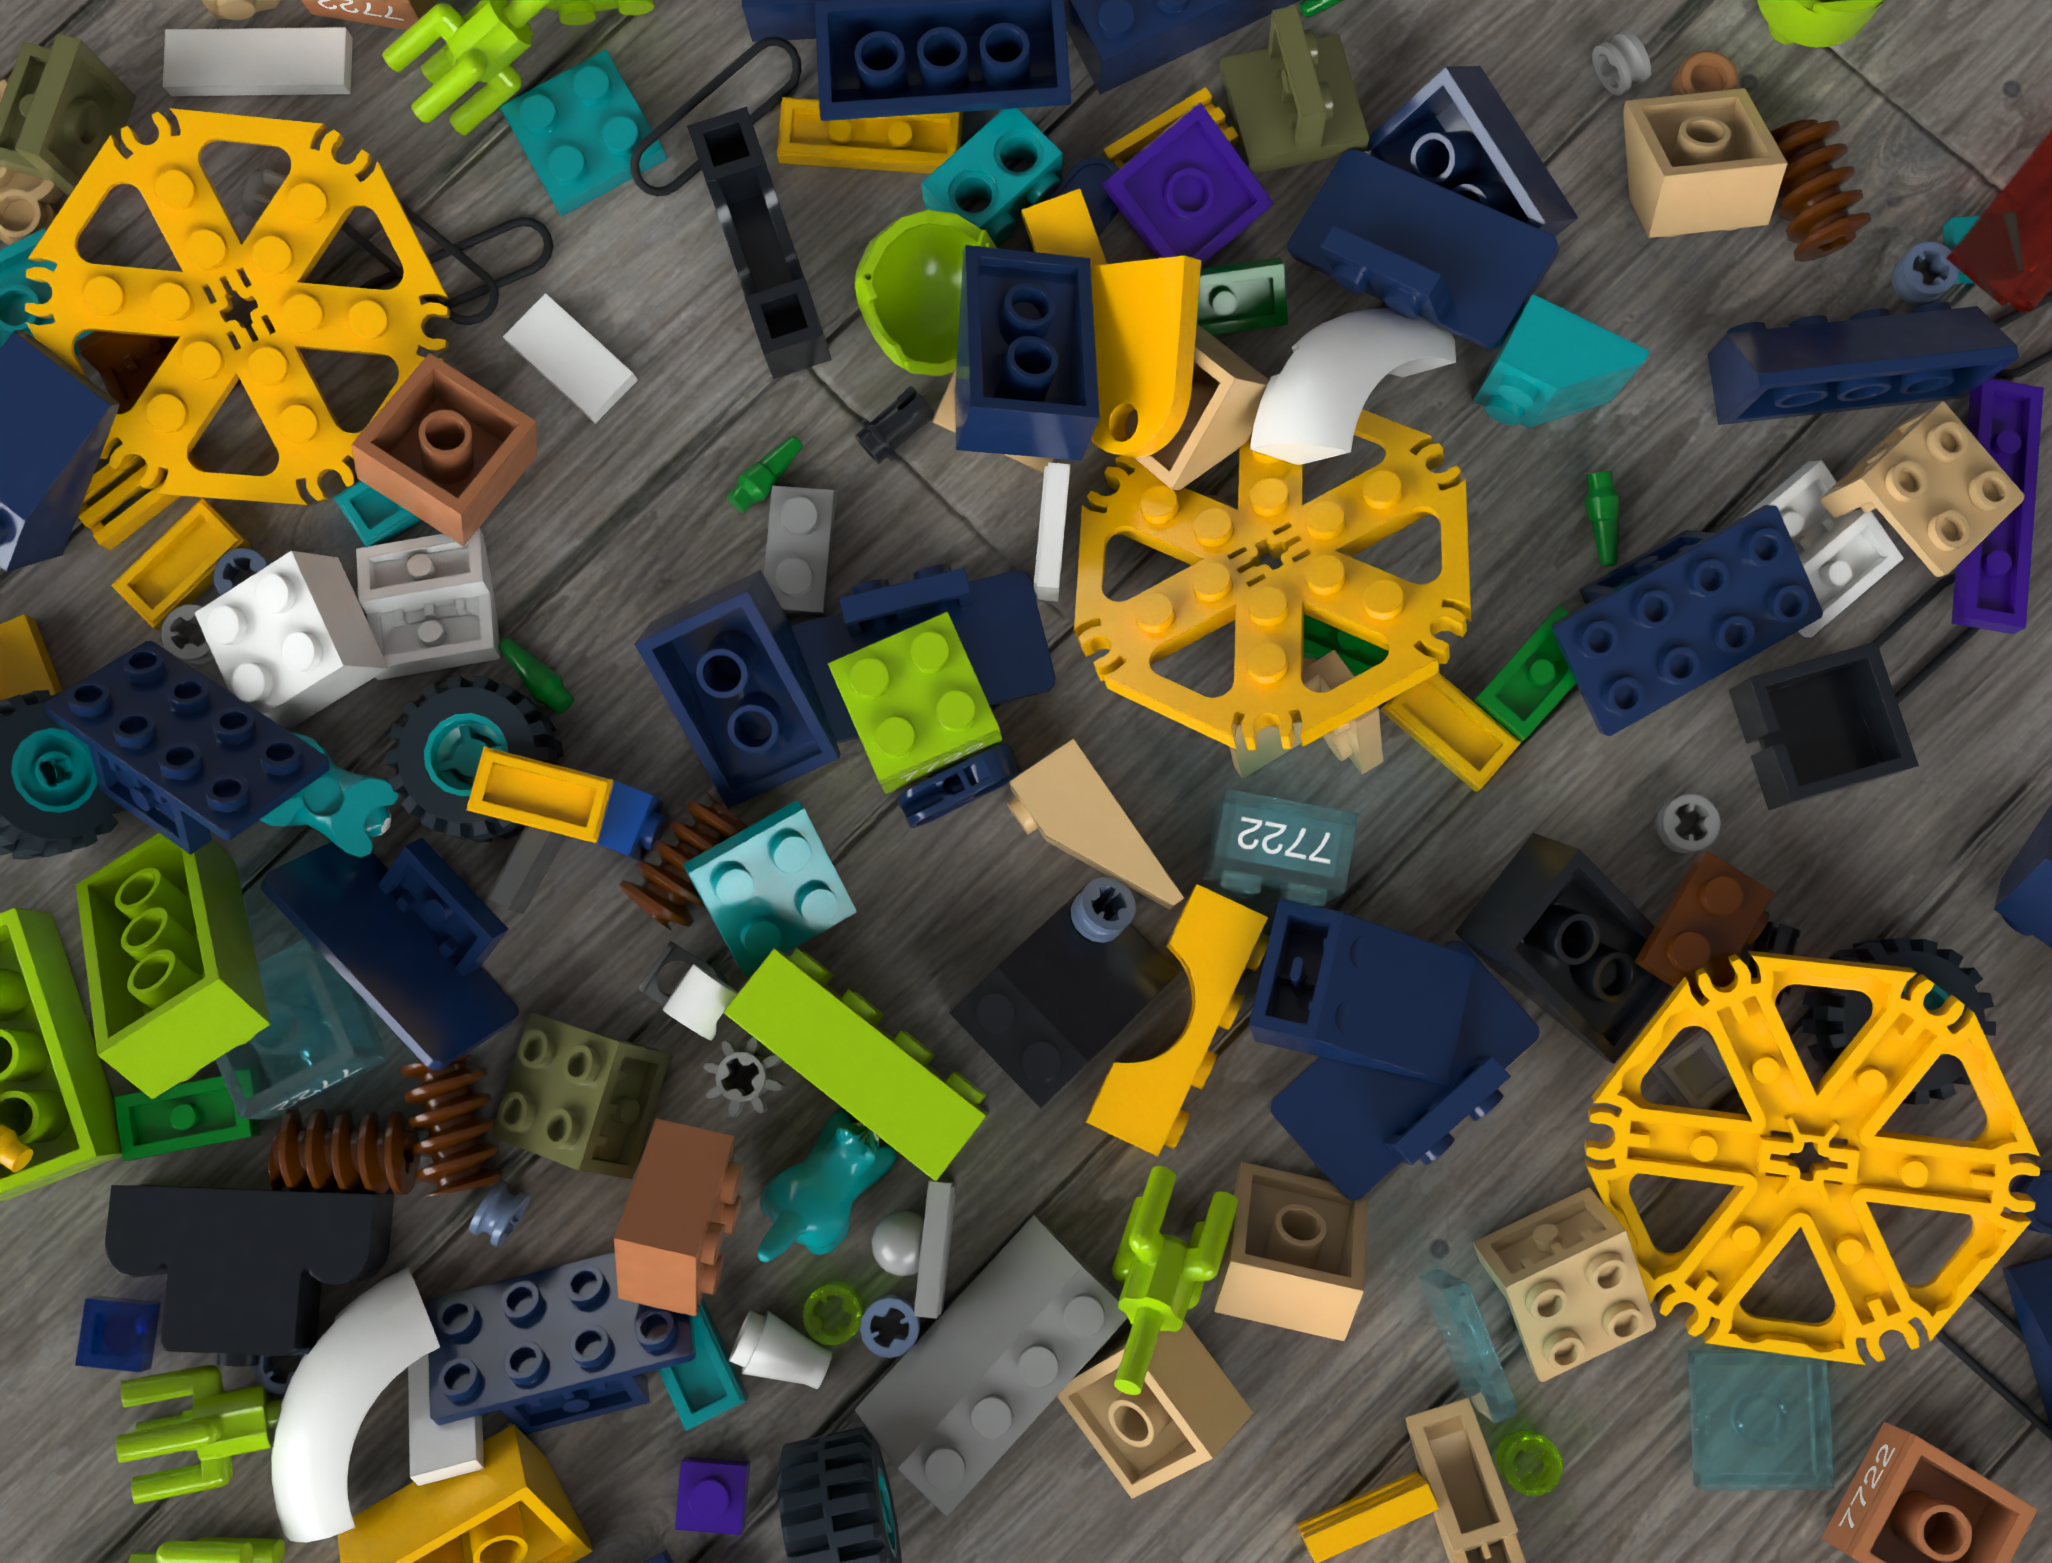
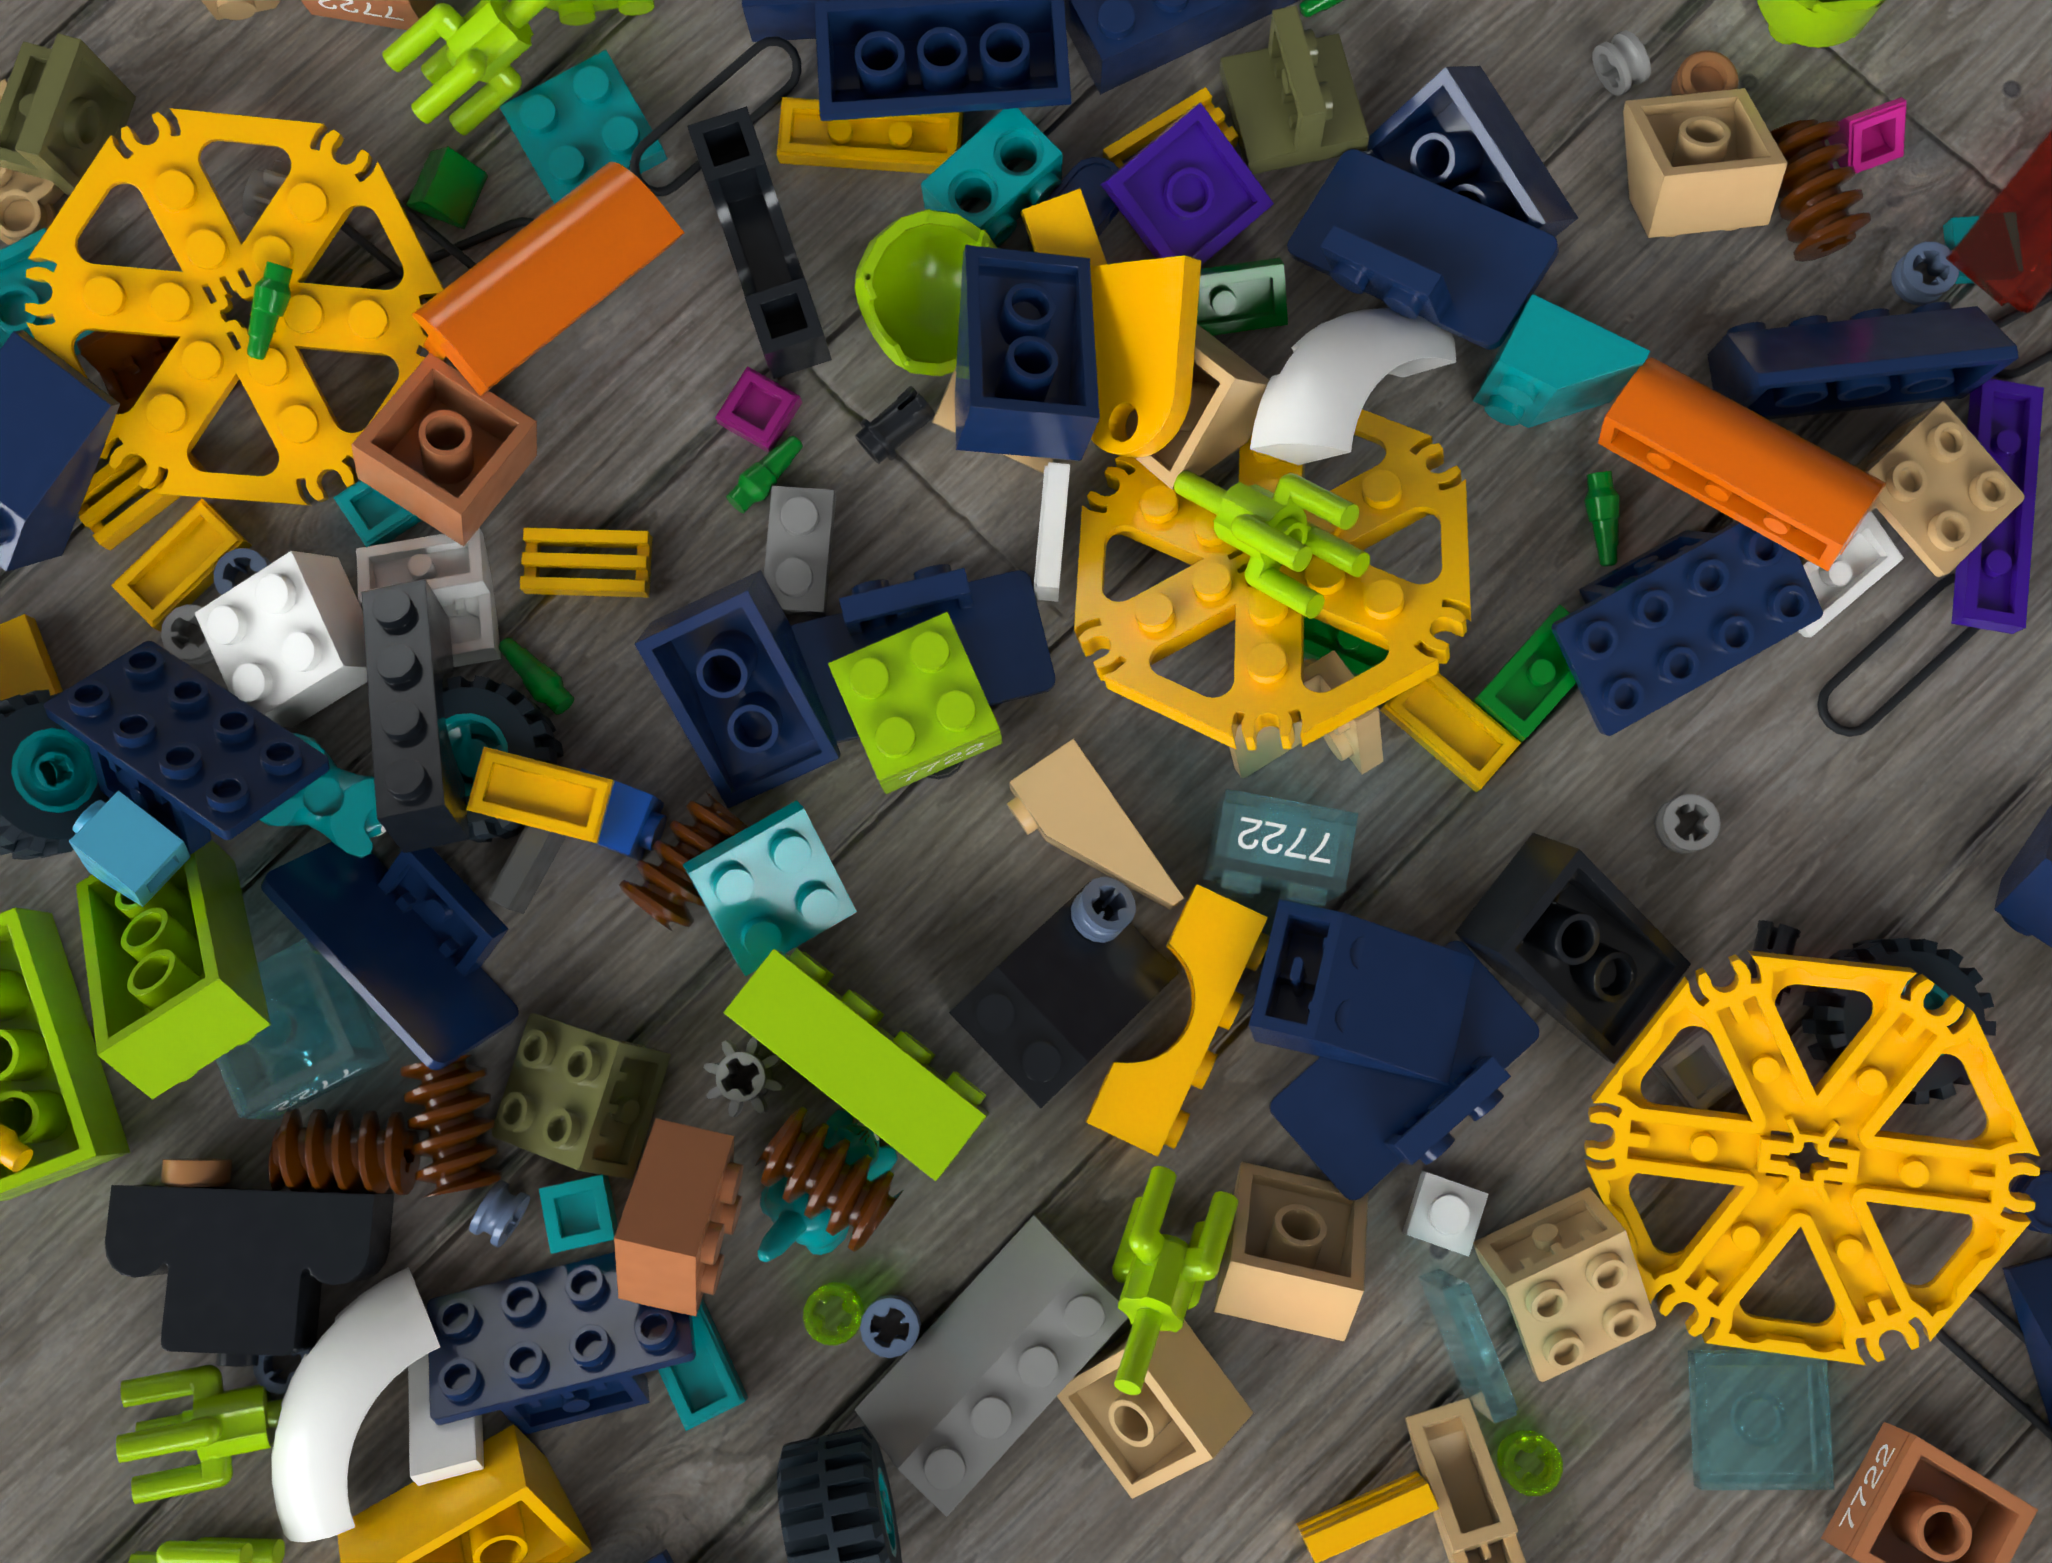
(118, 1333): clear blue plate -> none
(127, 848): none -> medium azure slope
(180, 1120): green plate -> none
(196, 1172): none -> medium nougat tile
(257, 61): white tile -> none
(268, 304): none -> green piece
(413, 760): none -> black arch
(447, 187): none -> green slope
(533, 559): none -> yellow tile
(547, 276): none -> orange brick
(570, 358): white tile -> none
(578, 1213): none -> teal plate
(698, 996): white leg -> none
(712, 1495): dark purple plate -> none
(758, 409): none -> magenta tile
(778, 1351): white cone -> none
(827, 1179): none -> reddish brown piece
(913, 1244): light grey tile -> none
(959, 785): dark blue piece -> none
(1277, 532): none -> lime plant
(1445, 1213): none -> white plate
(1706, 923): reddish brown bracket -> none
(1739, 462): none -> orange brick
(1823, 725): black piece -> none
(1872, 135): none -> dark pink slope

